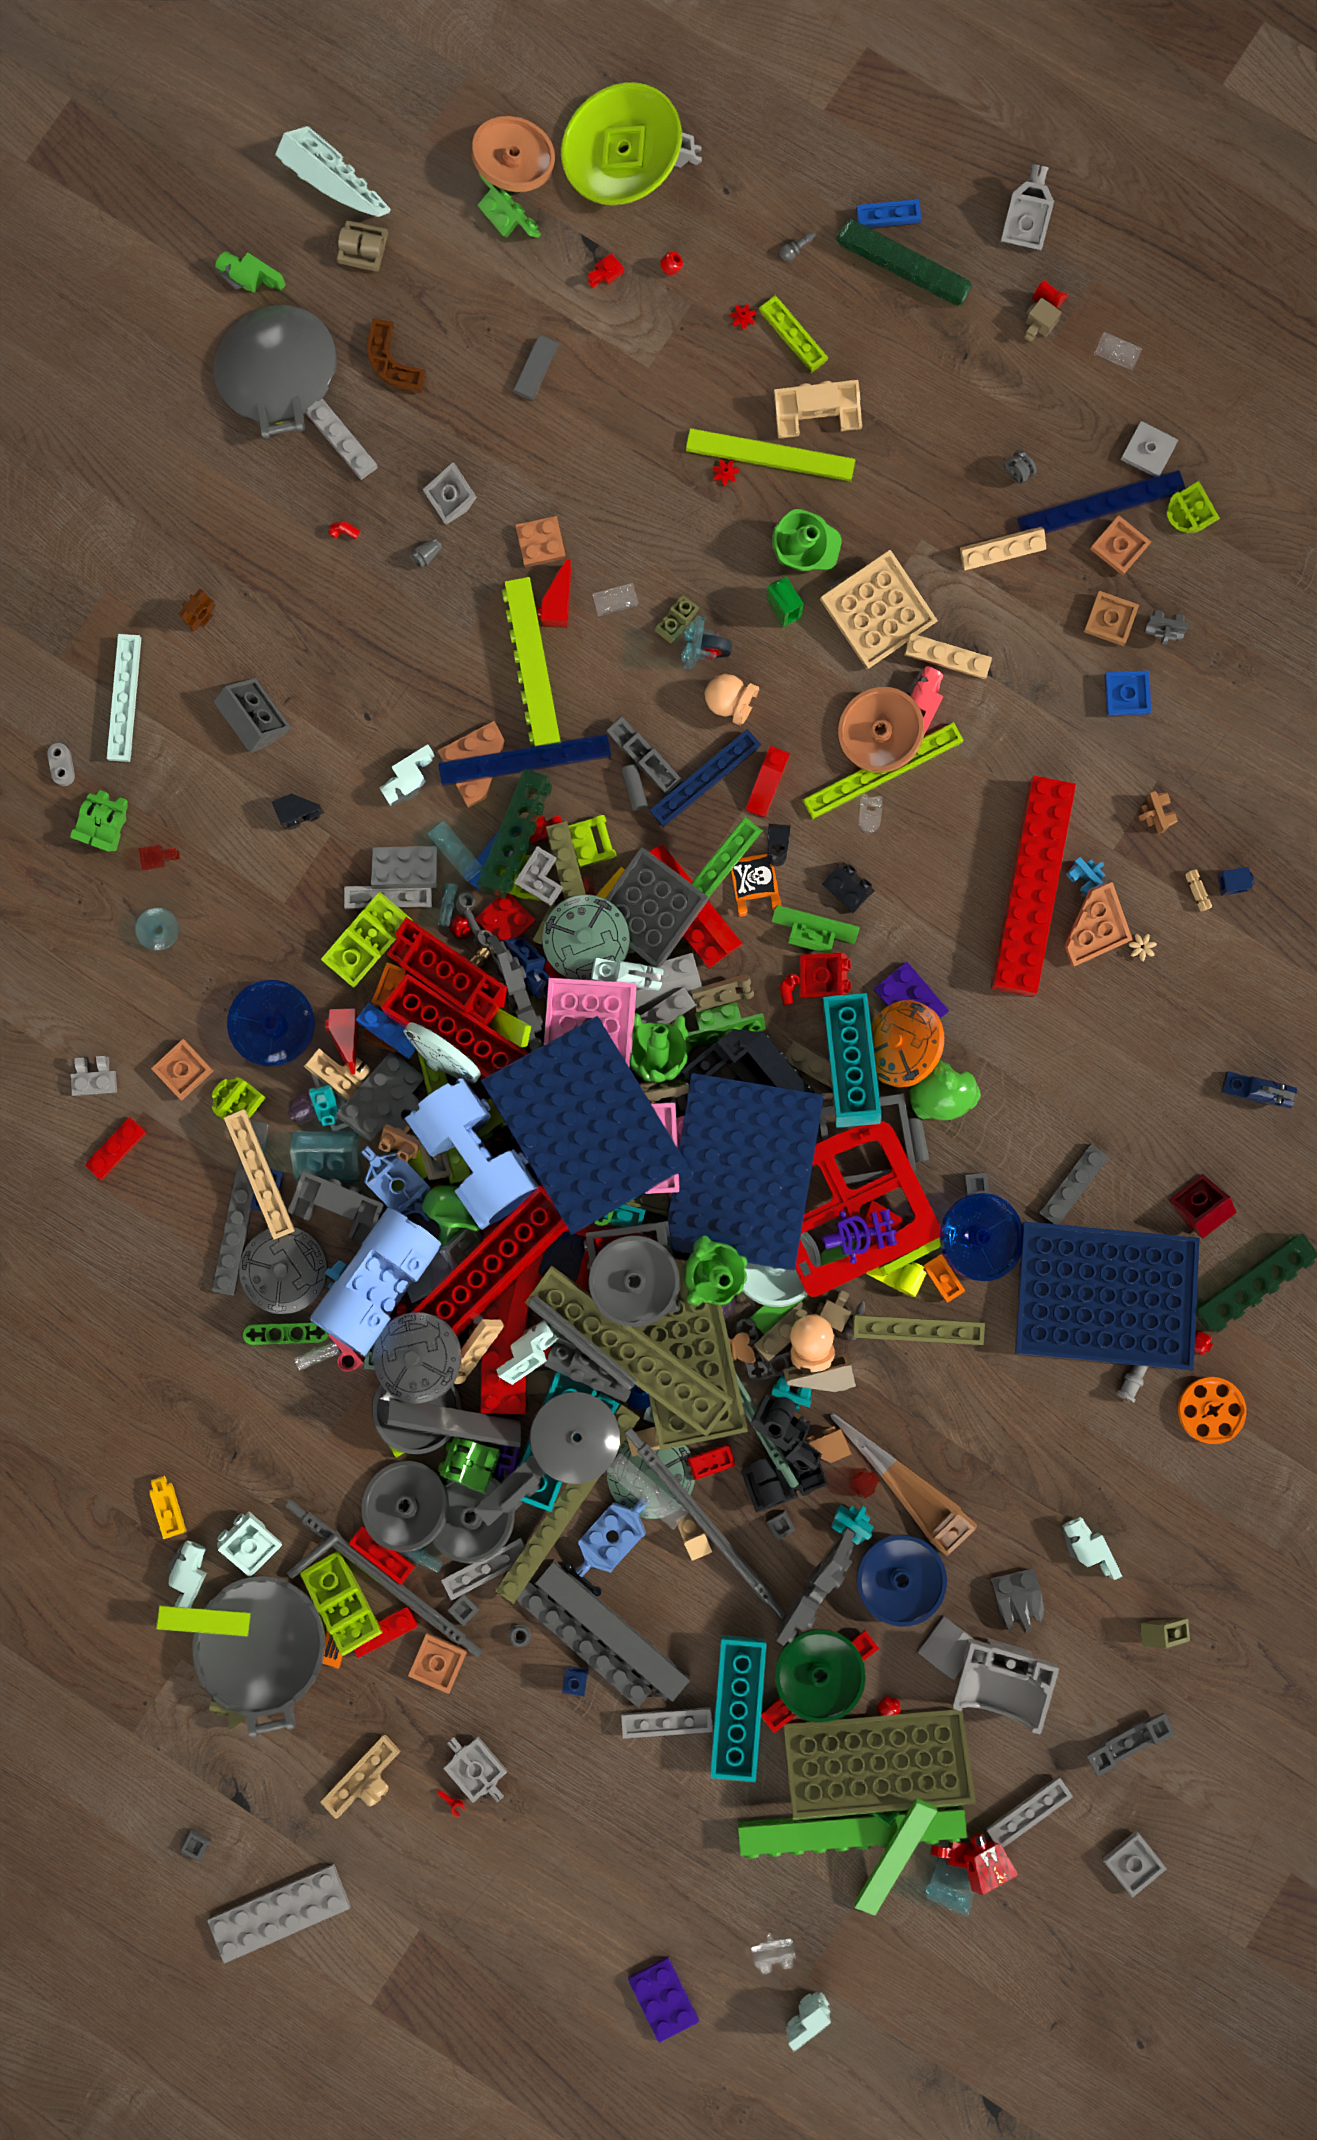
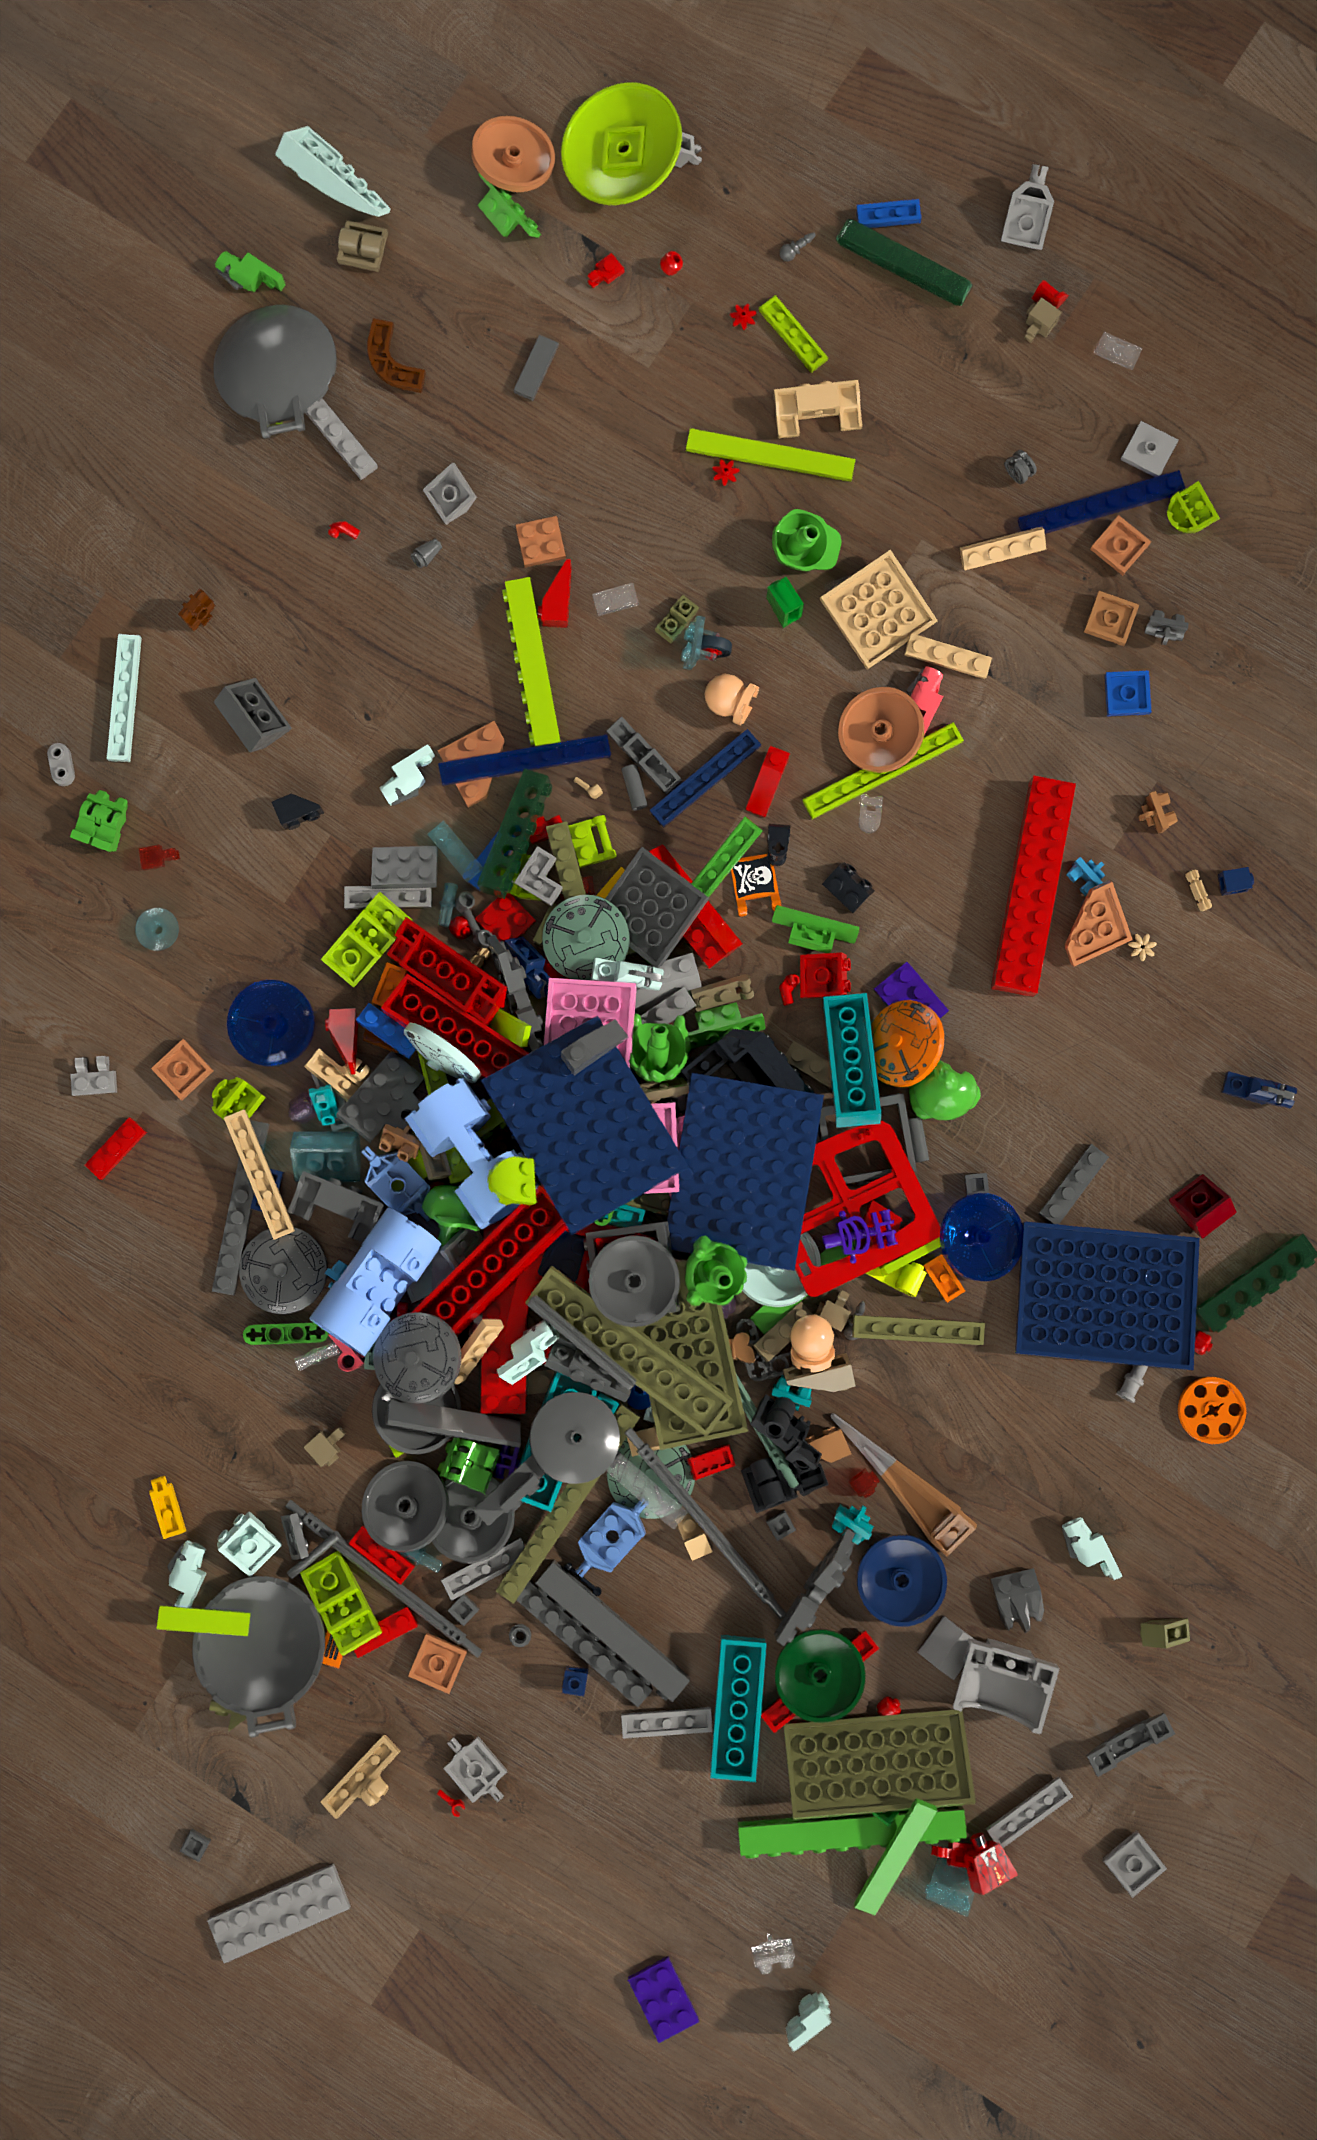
(293, 1531): none -> dark grey plate
(323, 1447): none -> dark tan brick
(513, 1181): none -> lime slope
(593, 1046): none -> dark grey slope
(594, 791): none -> tan hand

